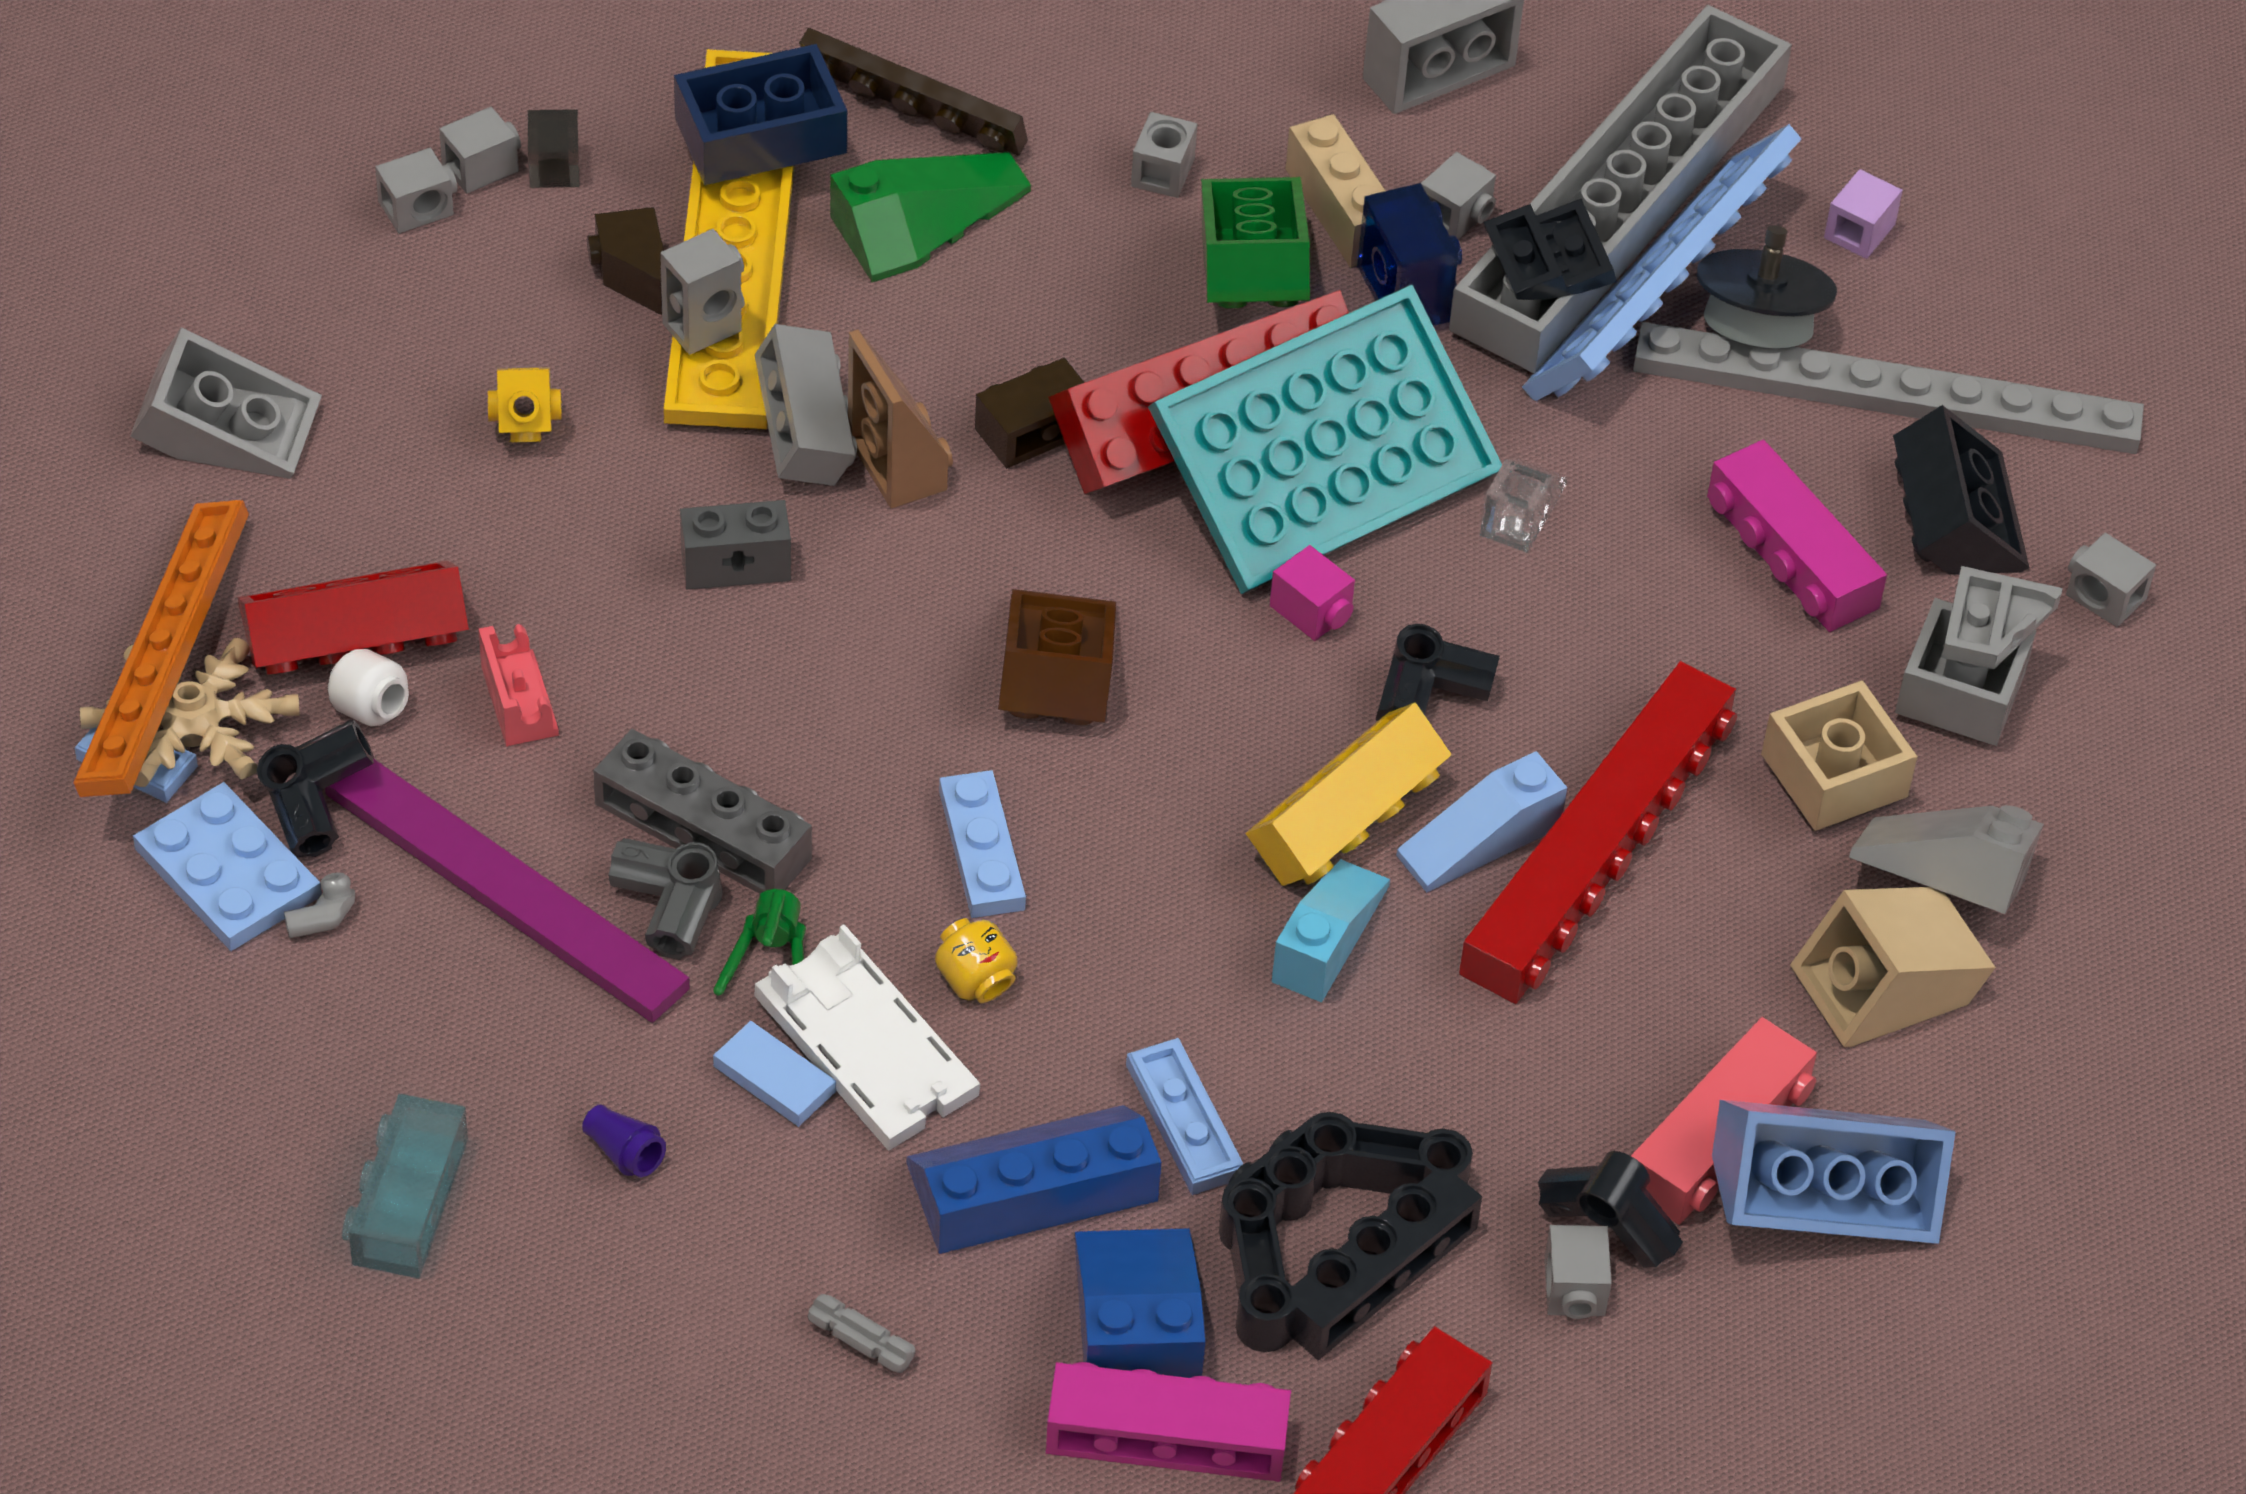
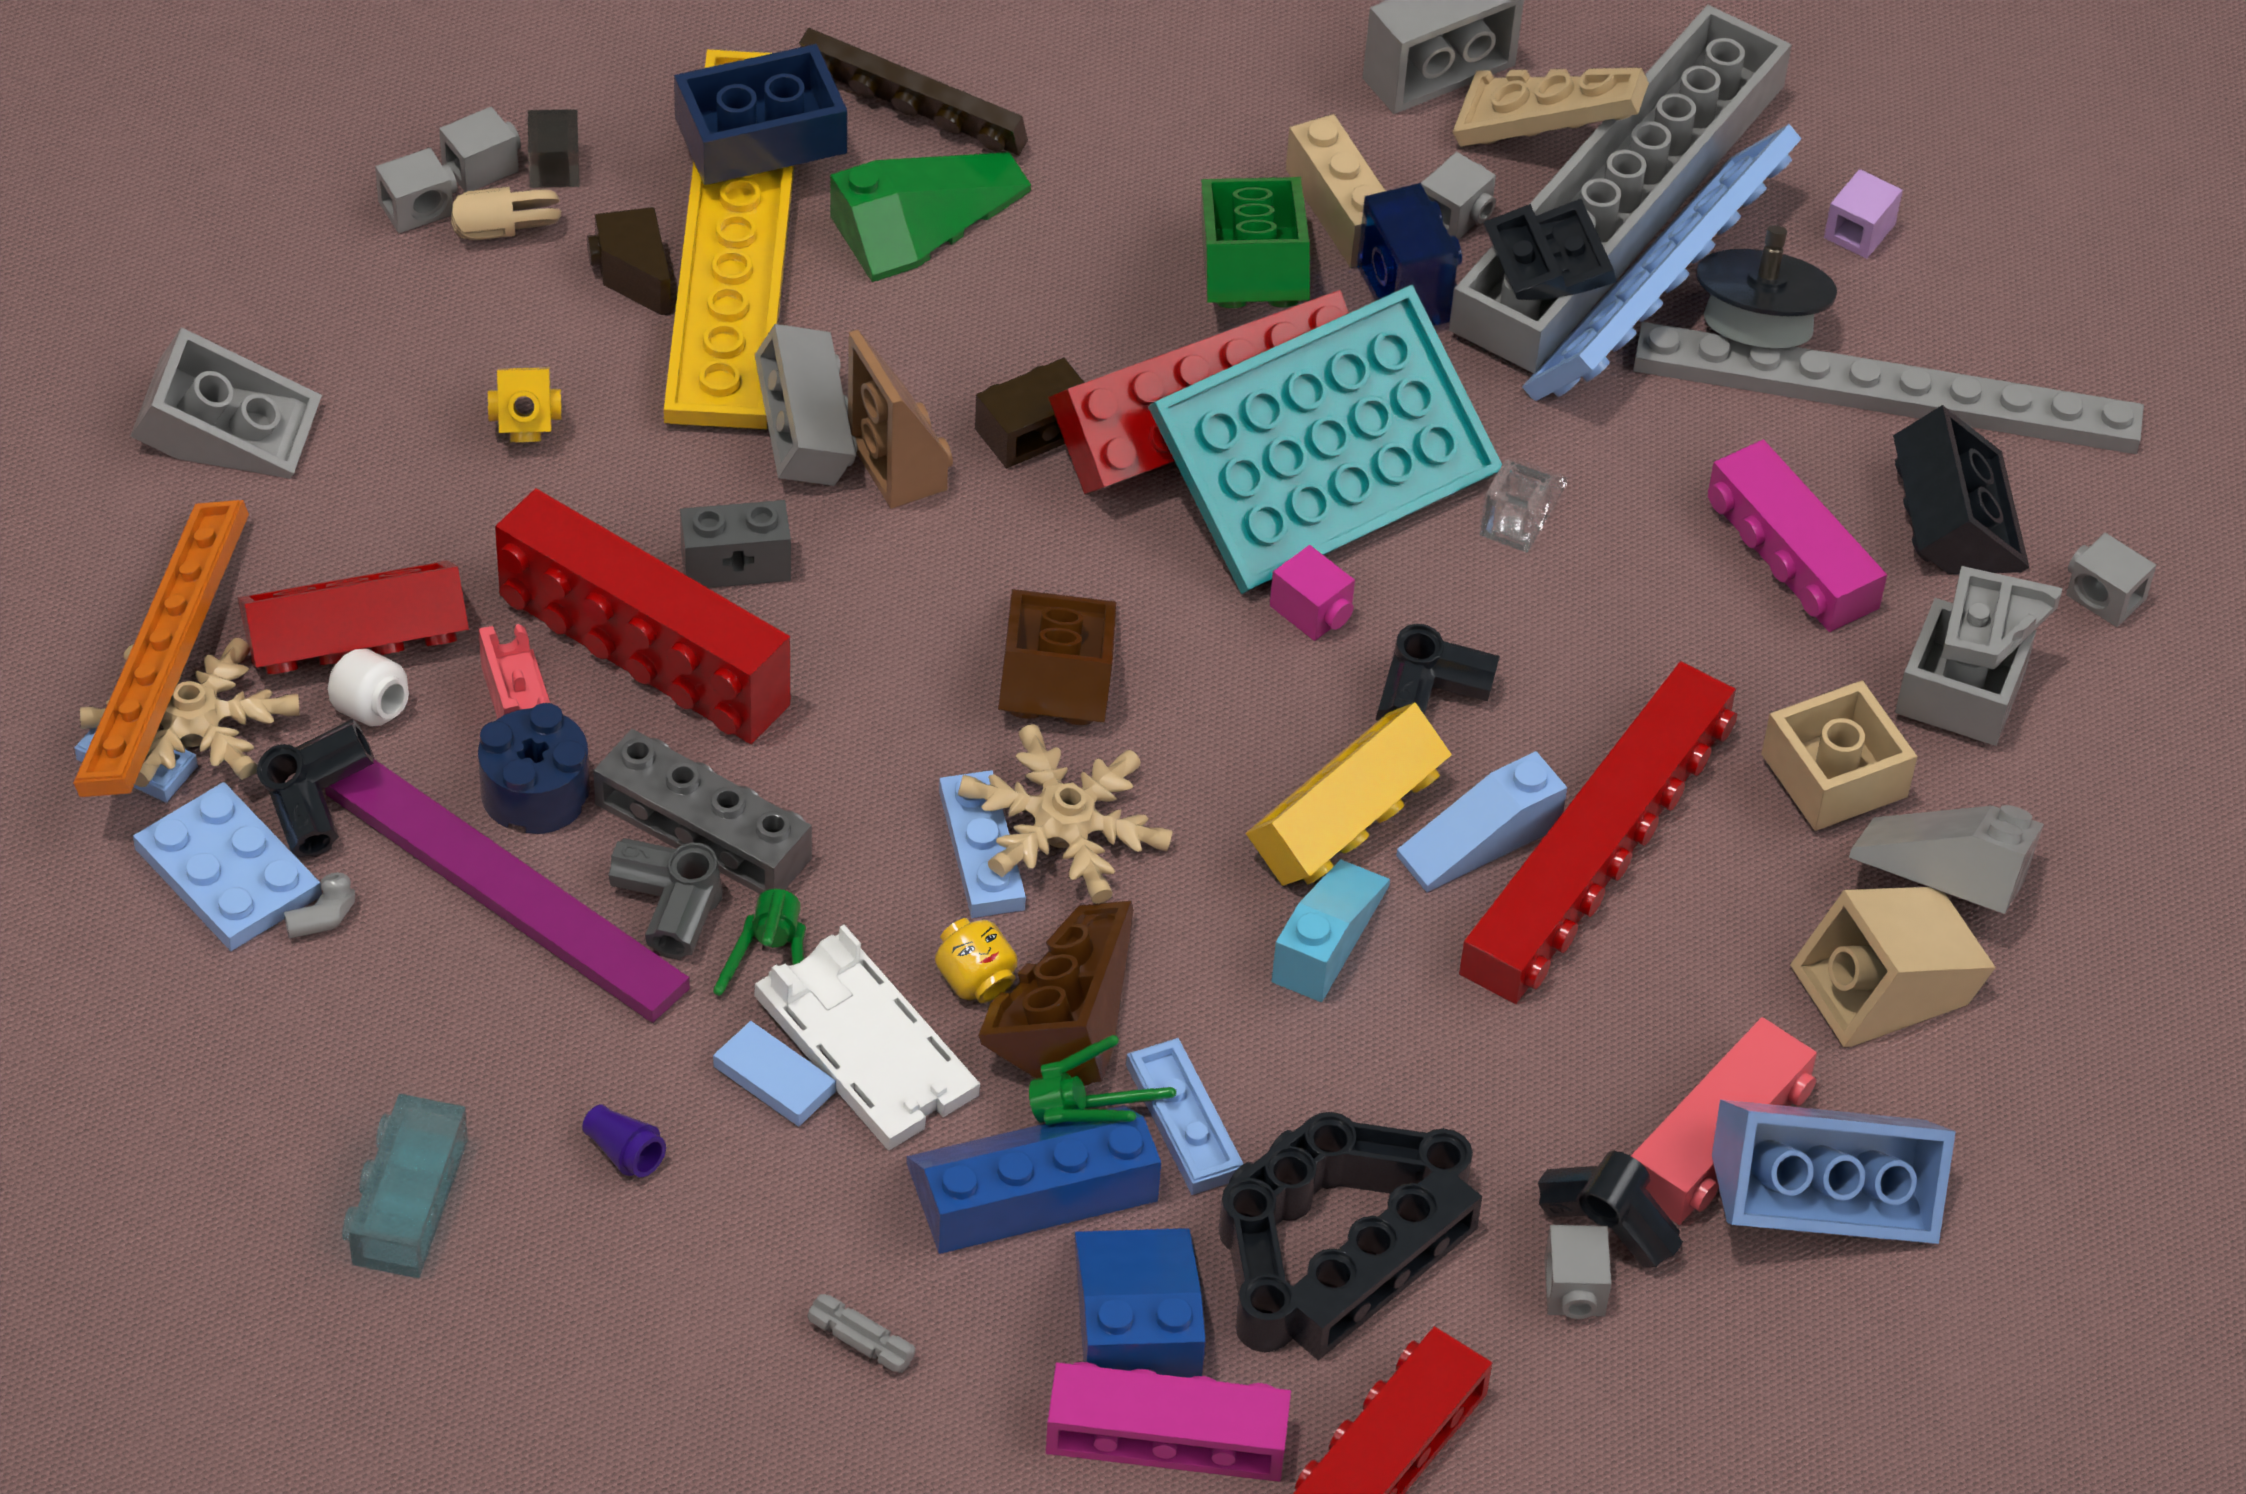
(491, 214): none -> tan arm
(534, 769): none -> dark blue brick
(643, 616): none -> red brick
(701, 291): light grey brick -> none
(1063, 1098): none -> green plant
(1064, 813): none -> tan piece
(1066, 996): none -> reddish brown wedge
(1164, 154): light grey brick -> none
(1539, 104): none -> tan wing

